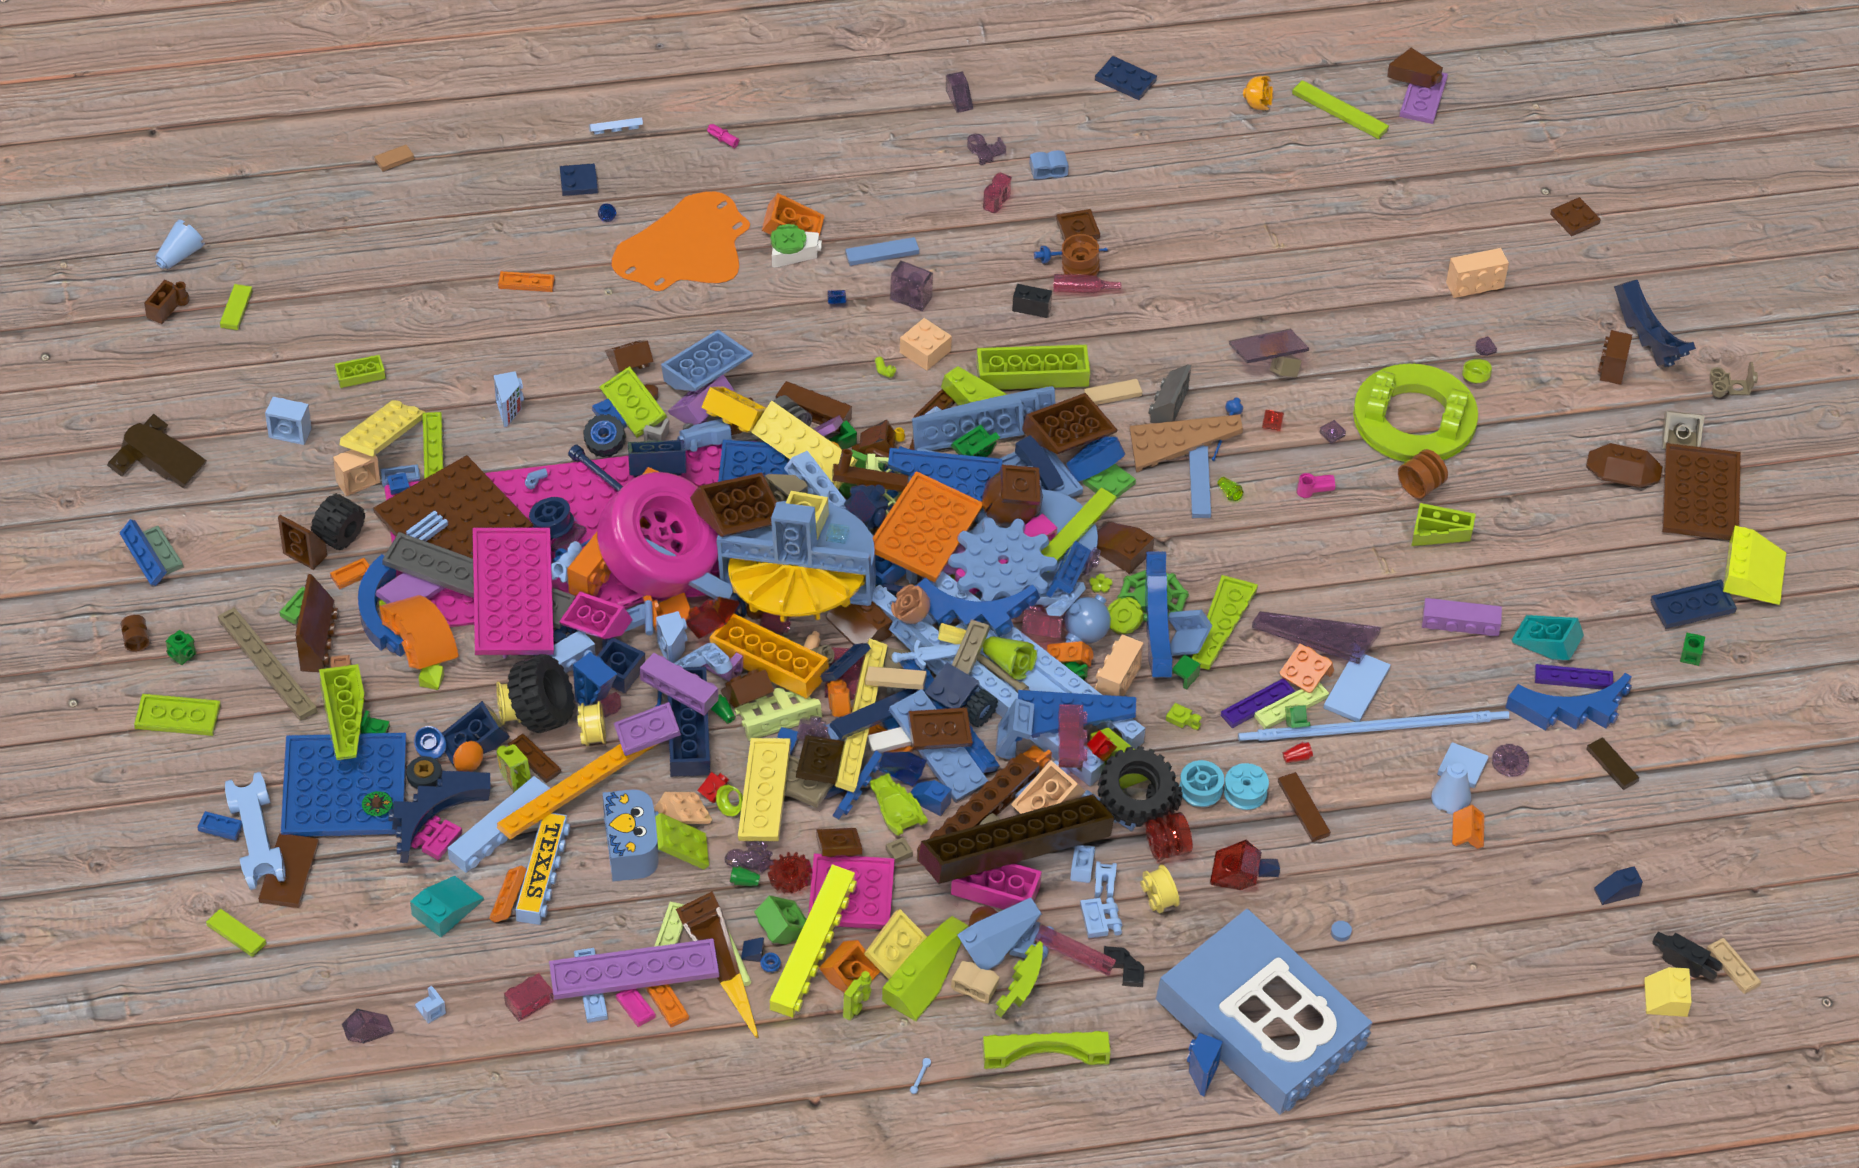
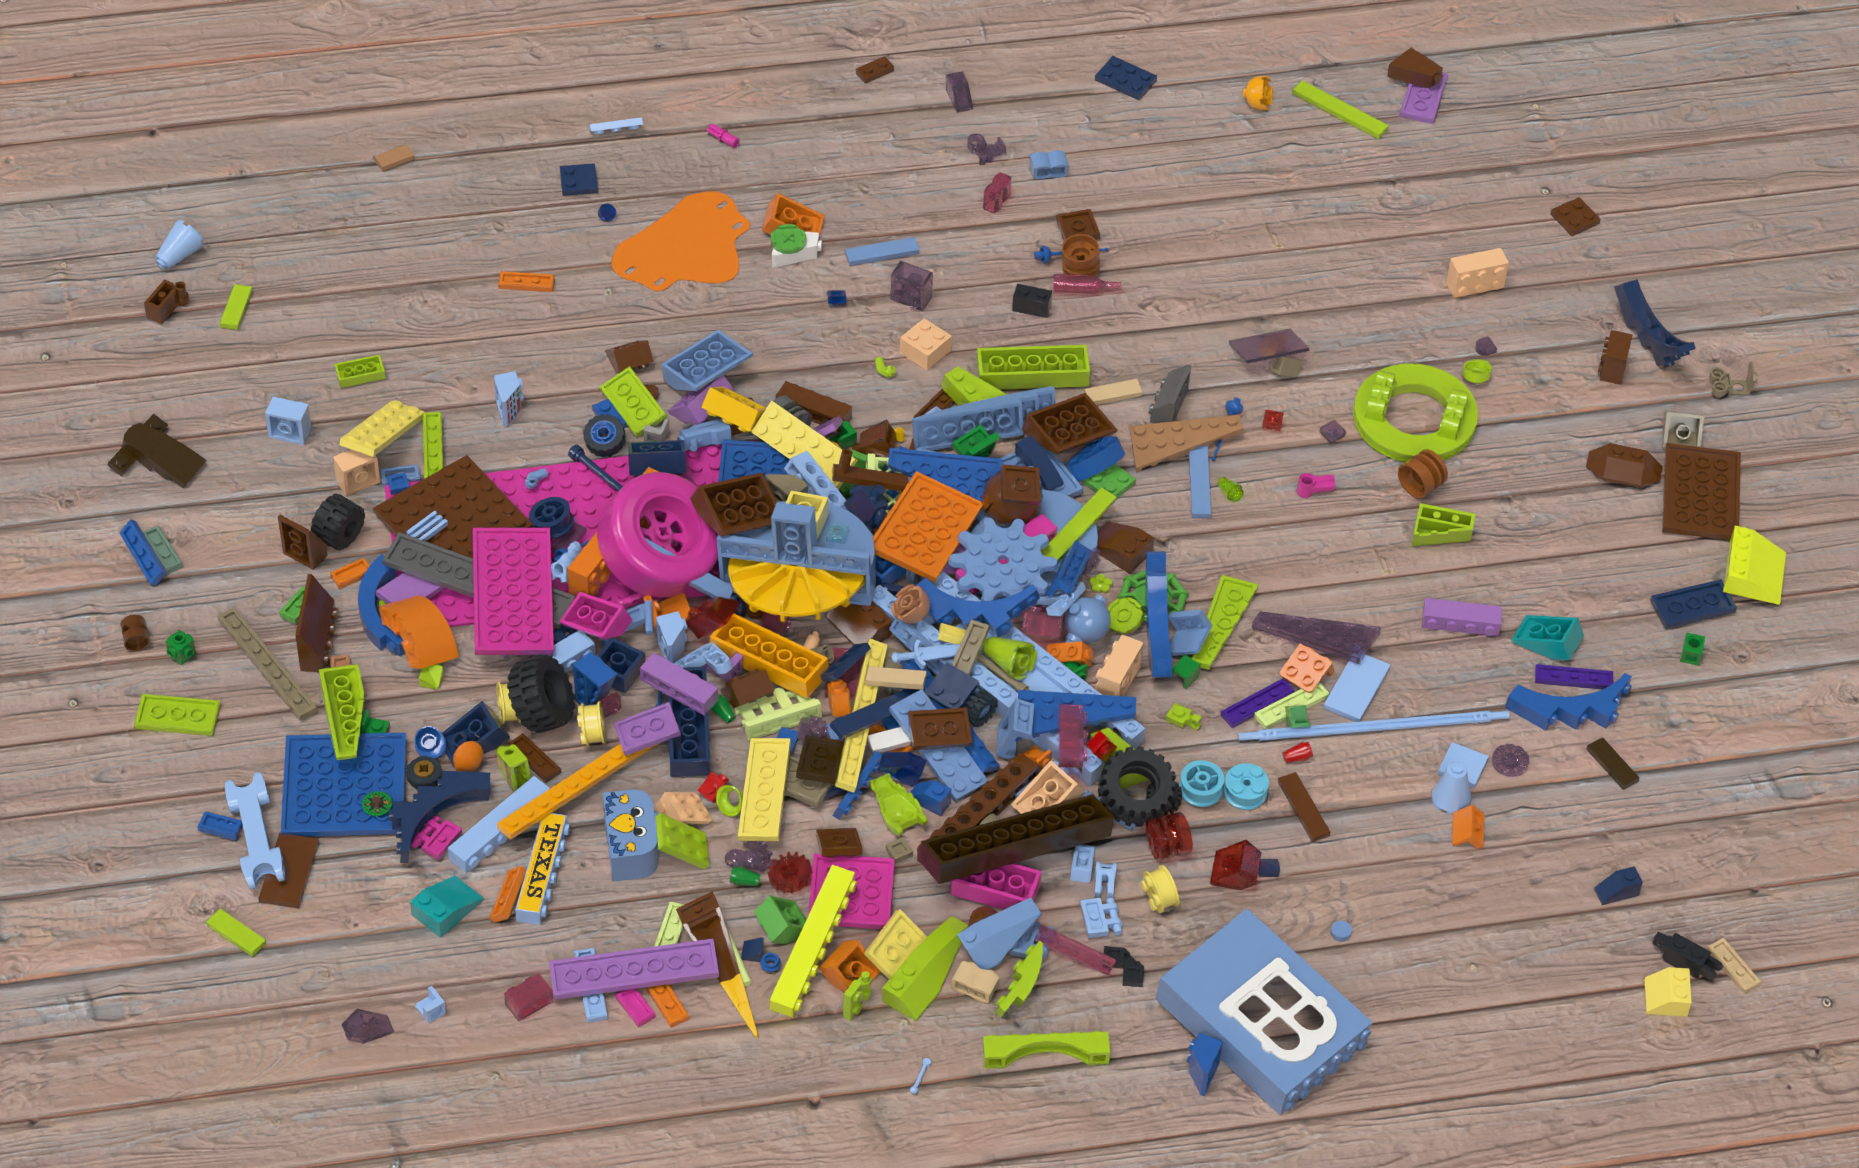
(874, 69): none -> reddish brown plate

